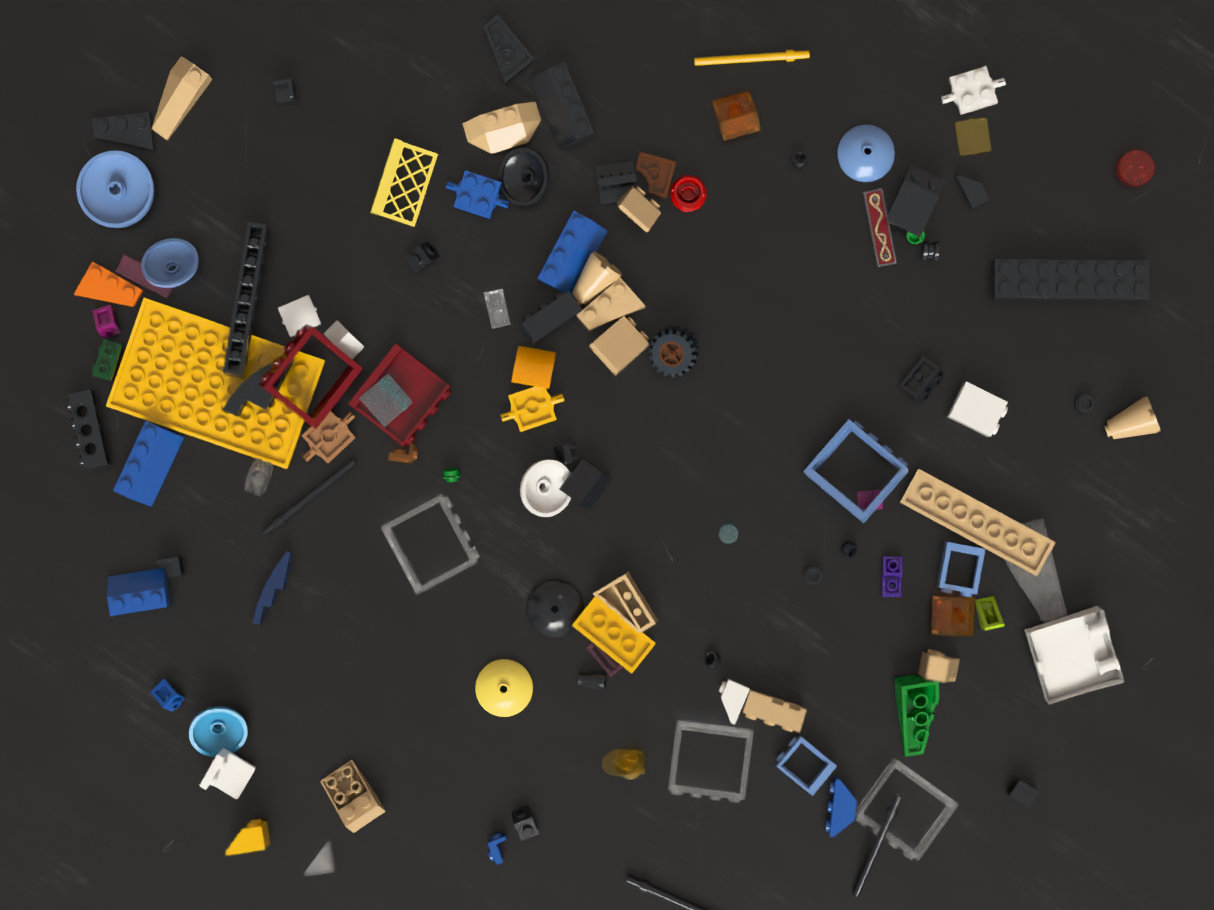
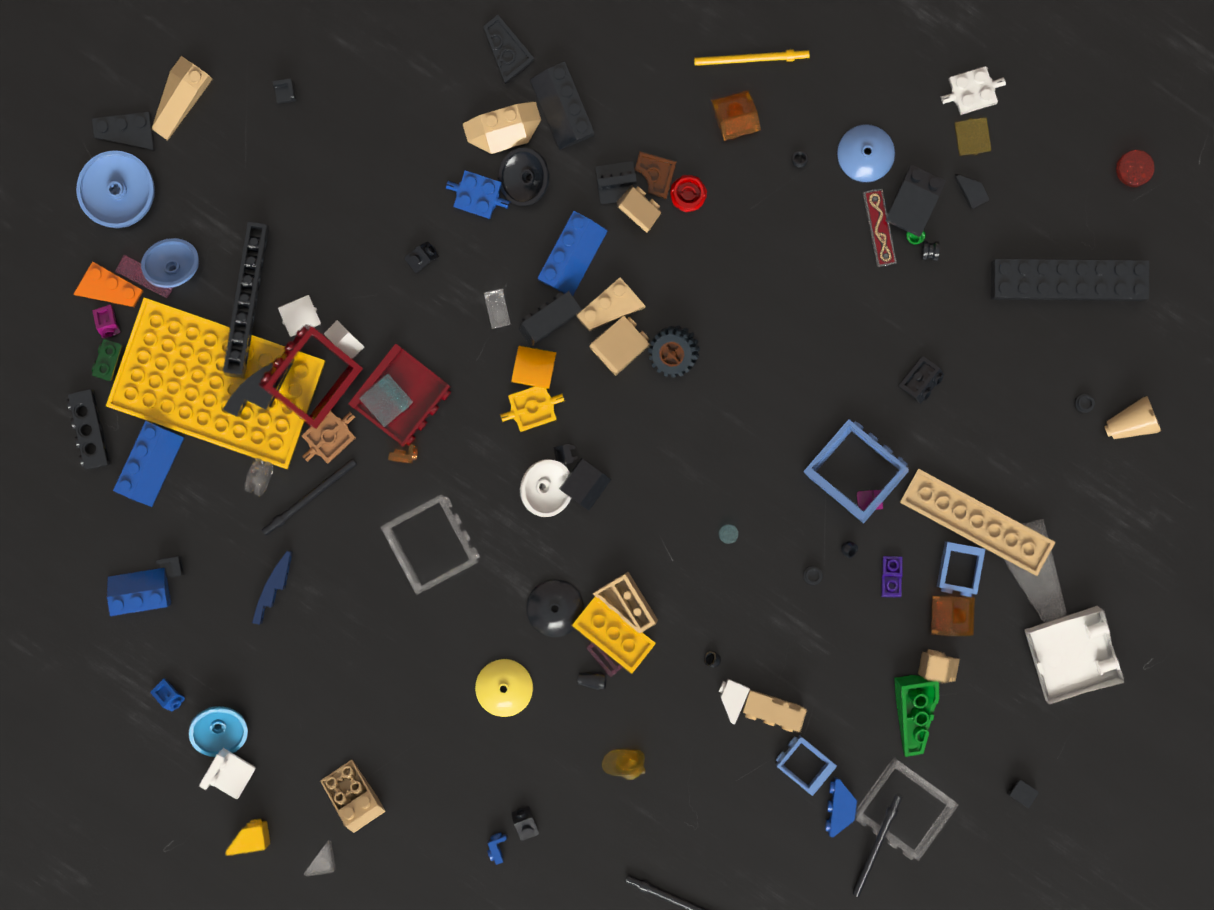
(388, 176): light yellow fence -> none
(451, 474): green plate -> none
(594, 278): tan cone -> none
(713, 729): clear window -> none
(978, 409): white brick -> none
(988, 613): lime slope -> none

